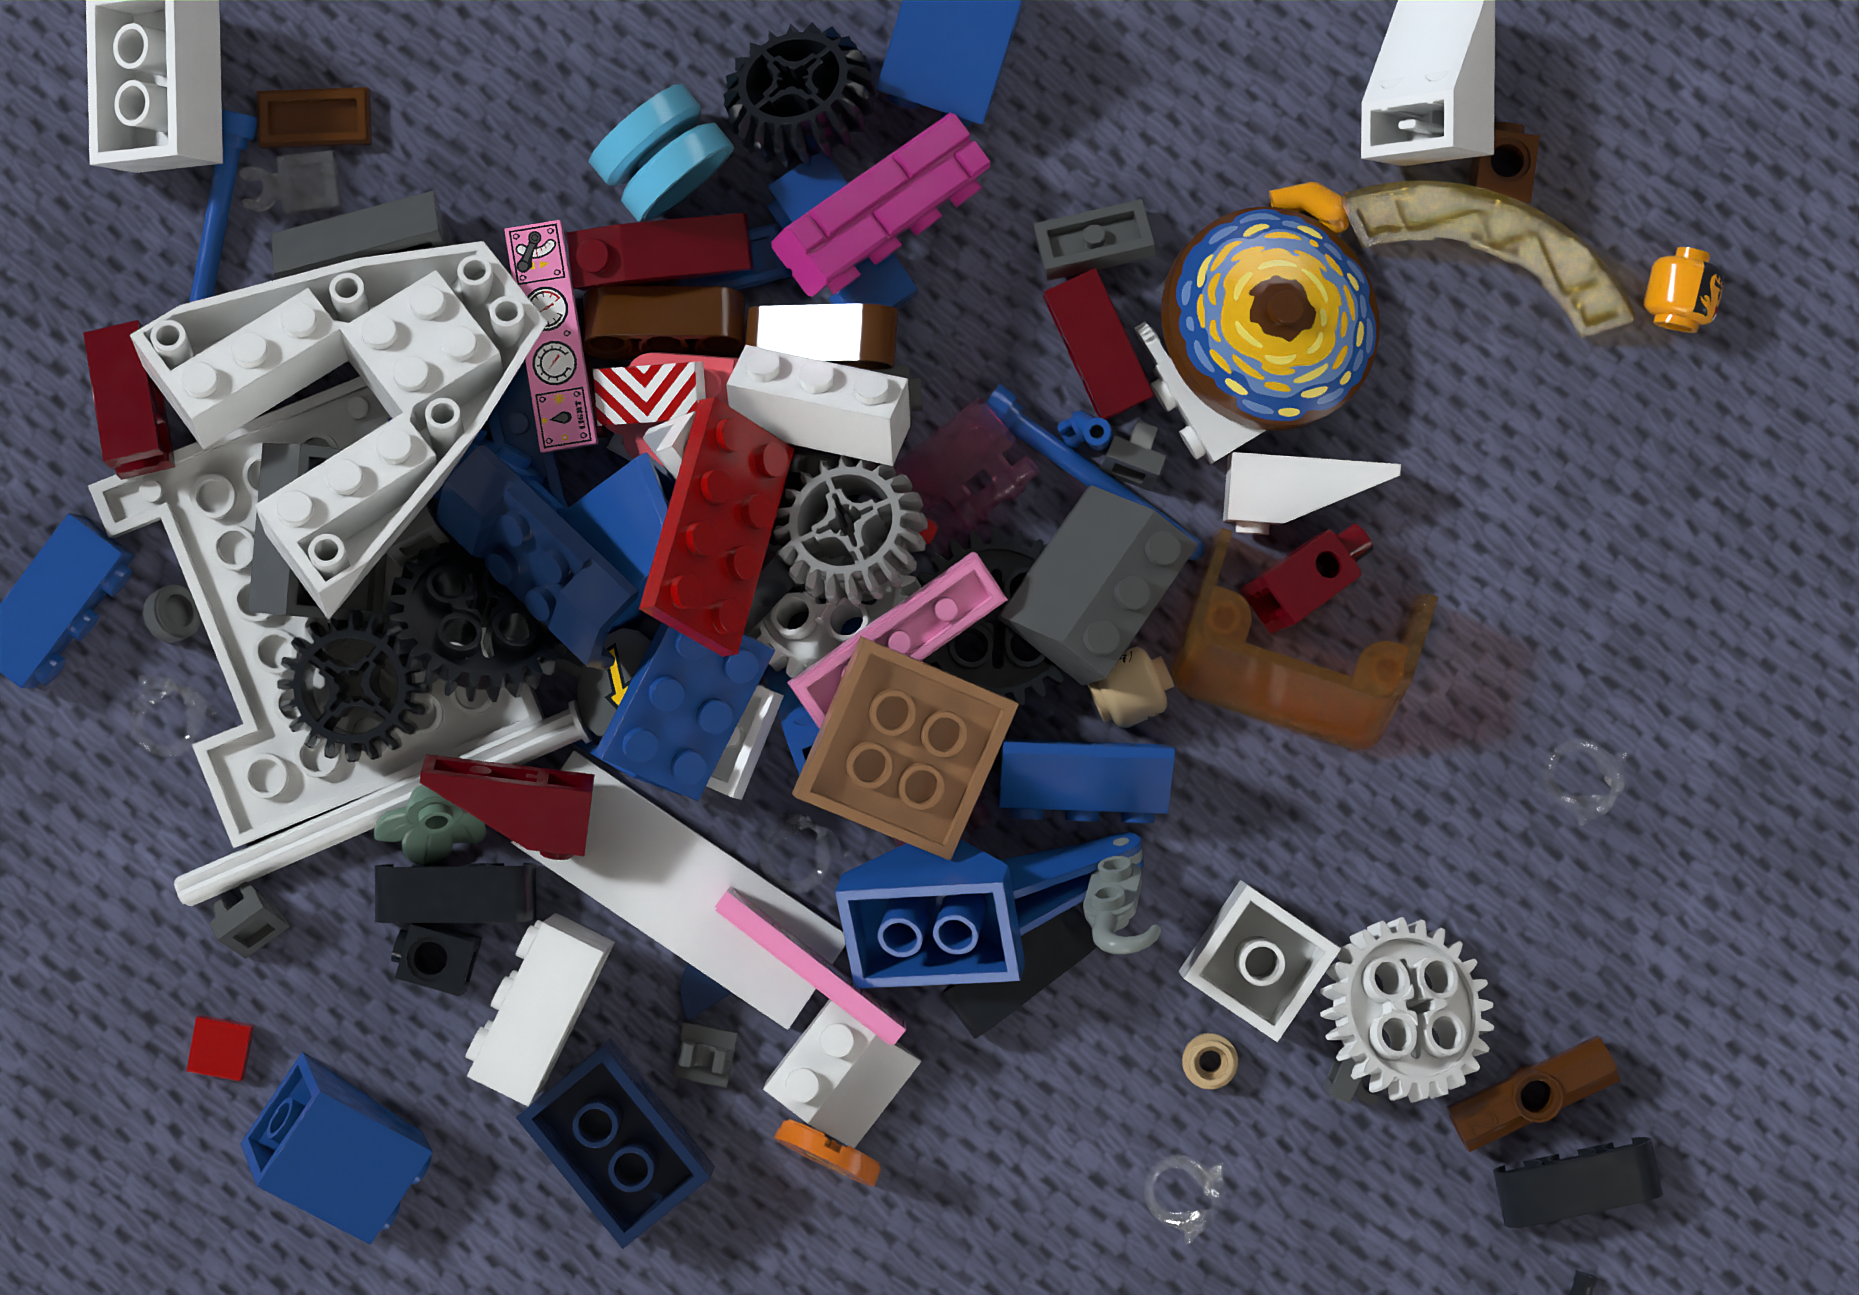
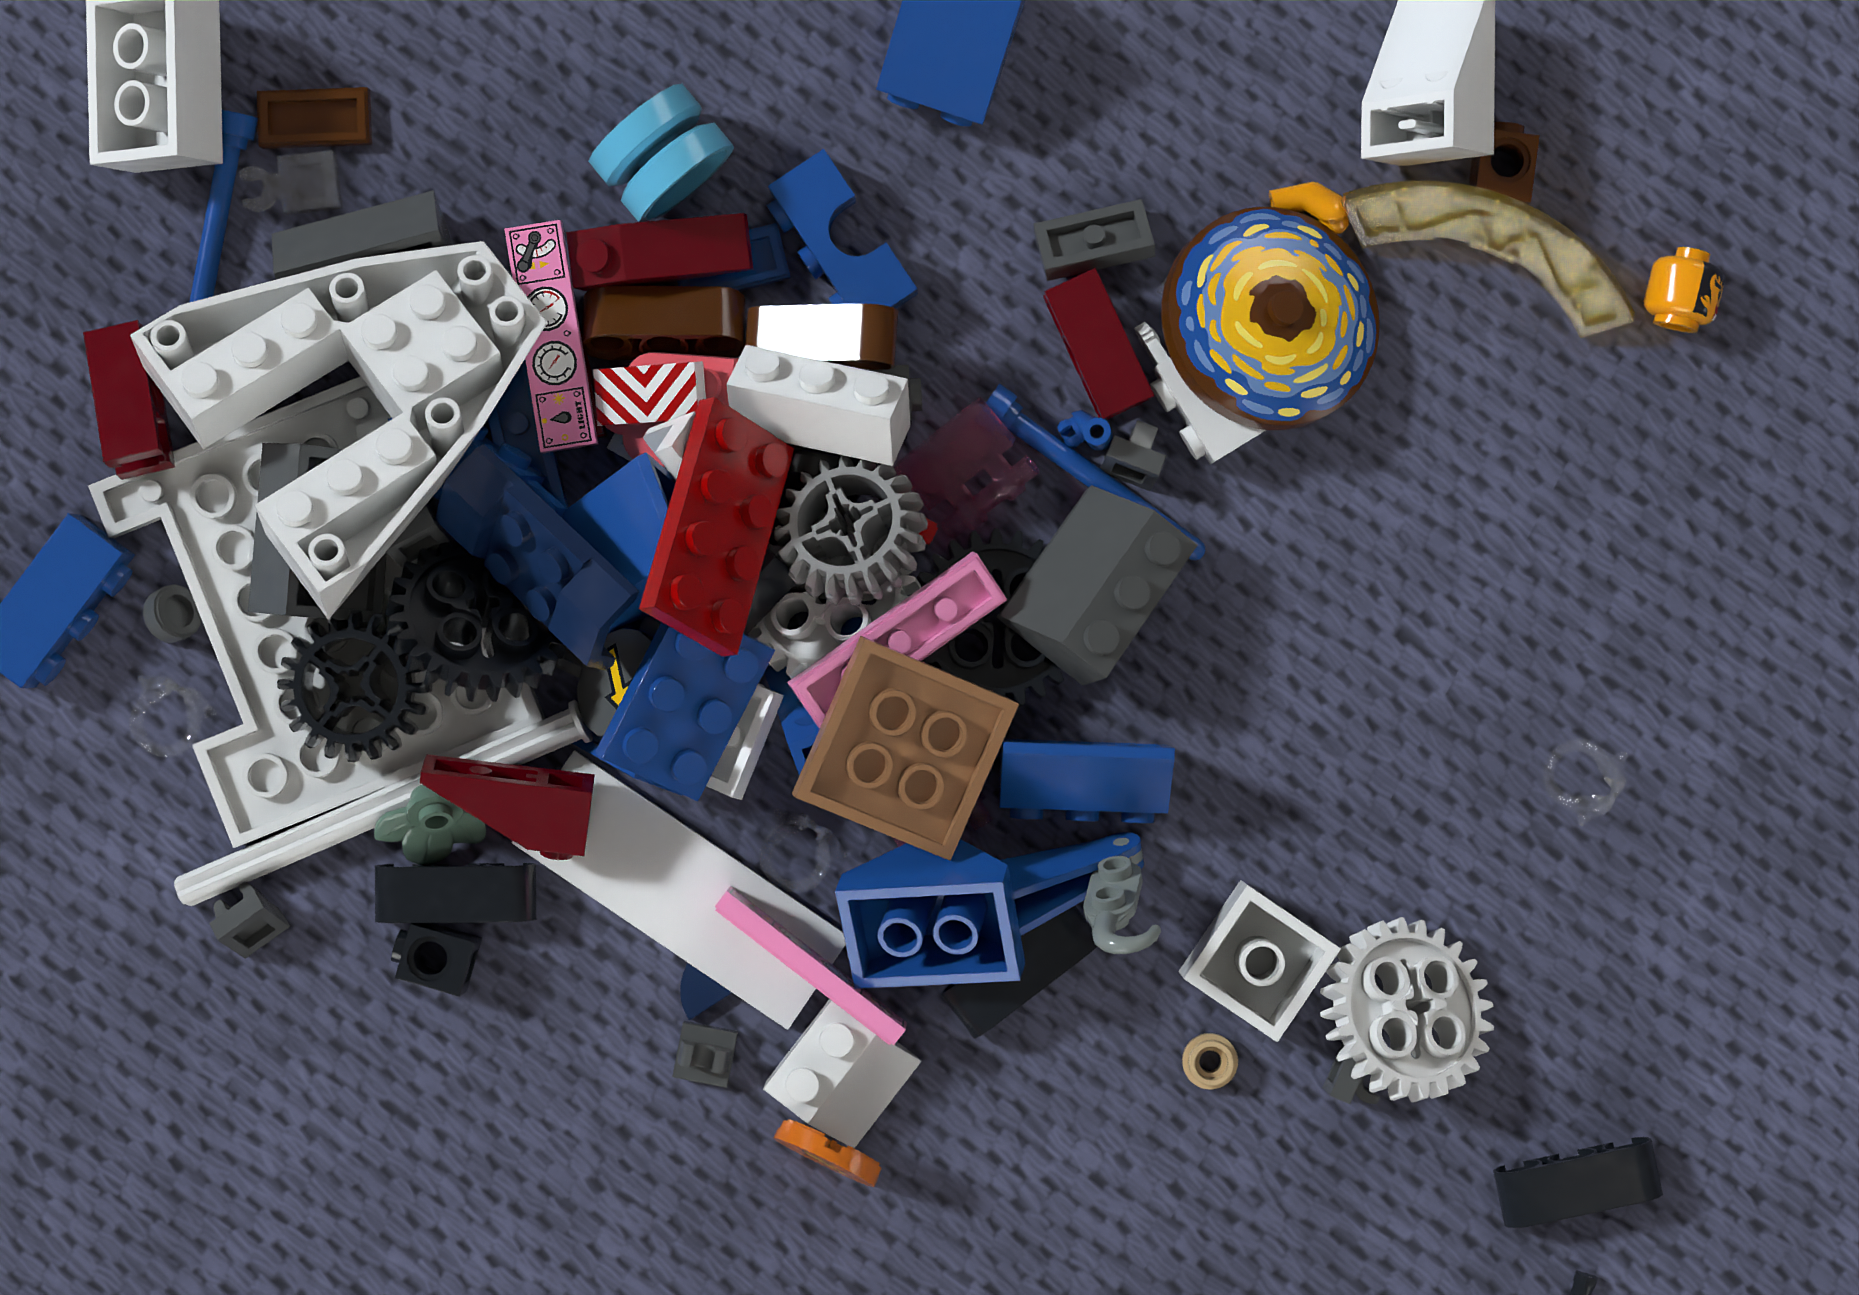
(220, 1048): red tile -> none
(335, 1151): blue slope -> none
(537, 1007): white brick -> none
(616, 1143): dark blue brick -> none
(799, 94): black gear -> none
(881, 205): dark pink brick -> none
(1132, 689): tan head -> none
(1207, 1177): clear piece -> none
(1226, 672): clear orange windscreen -> none
(1279, 488): white slope -> none
(1294, 585): dark red torso -> none
(1566, 1080): reddish brown piece -> none

